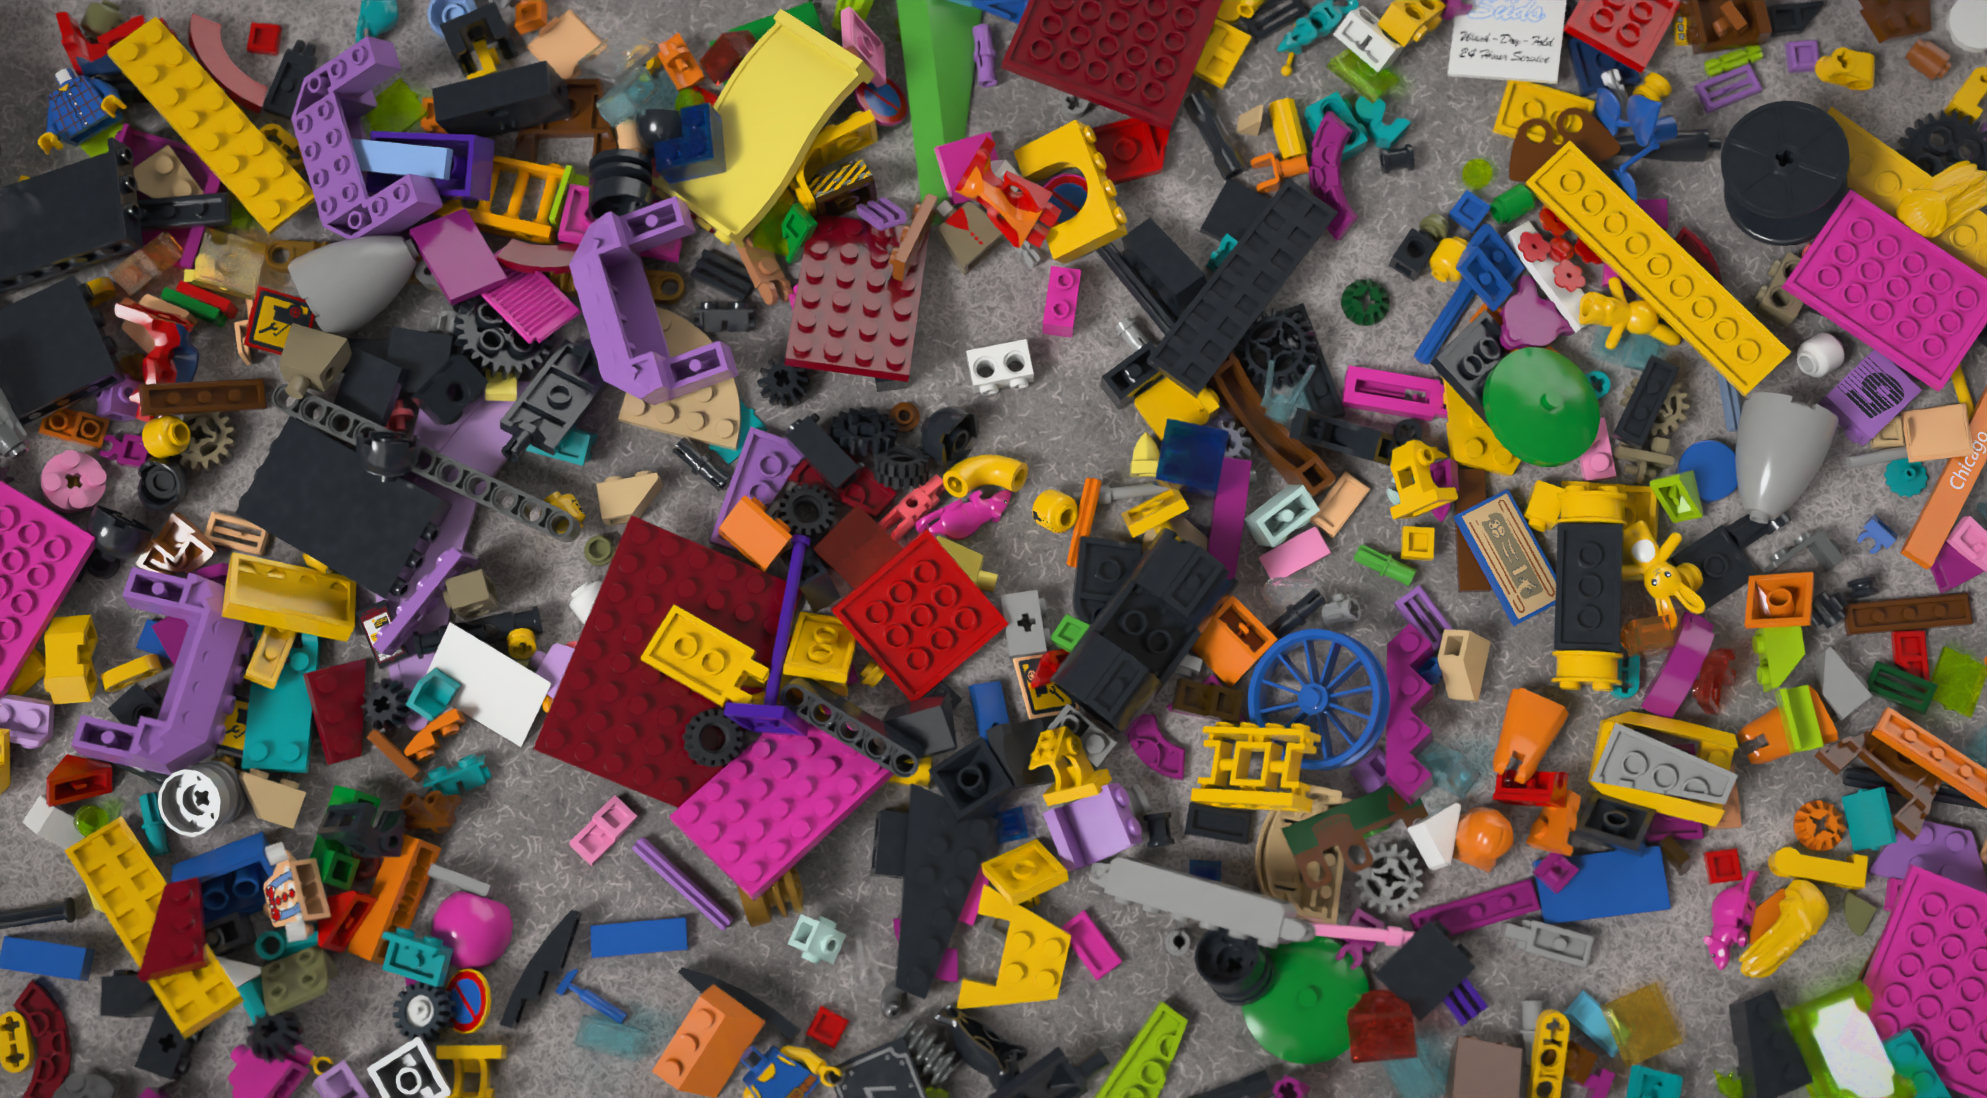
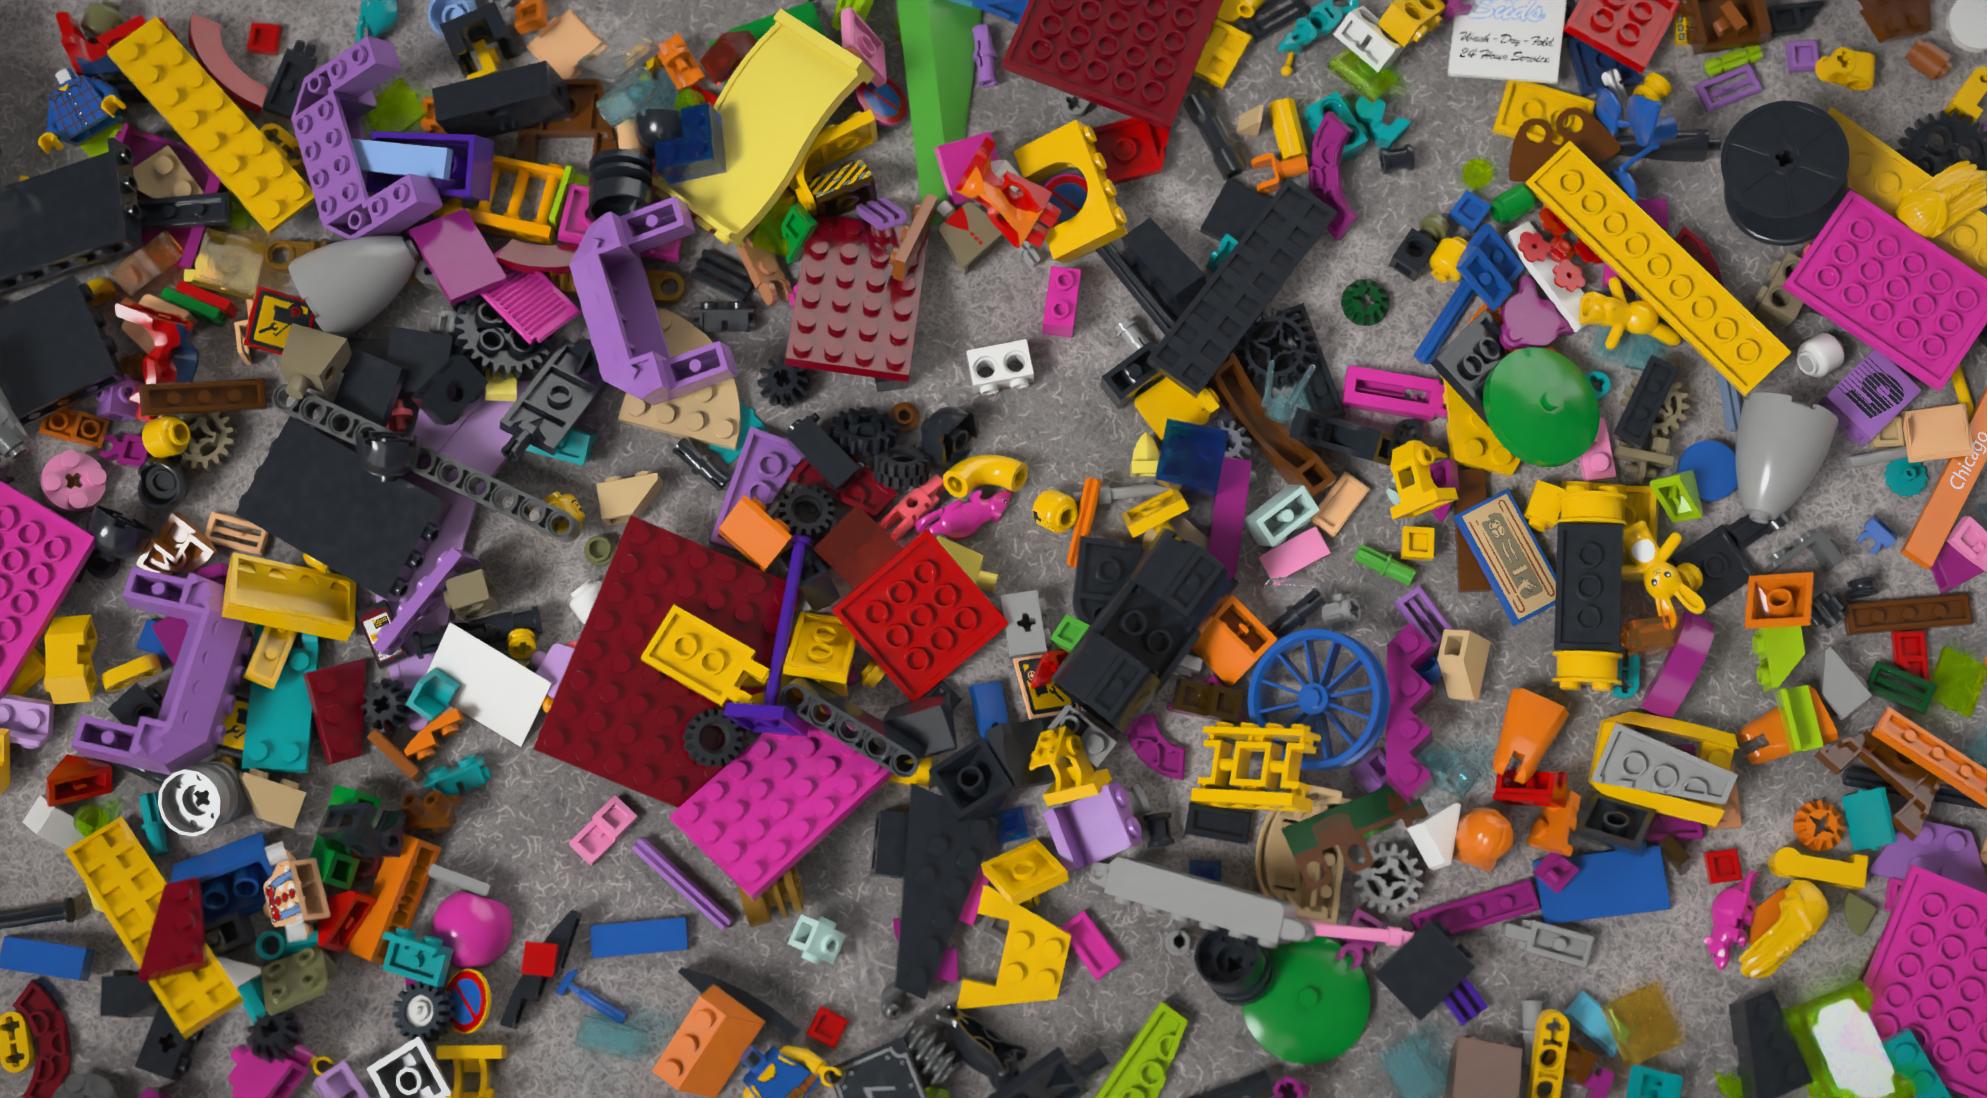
(540, 959): none -> red tile
(1381, 1028): clear red slope -> none
(1713, 675): clear red slope -> none

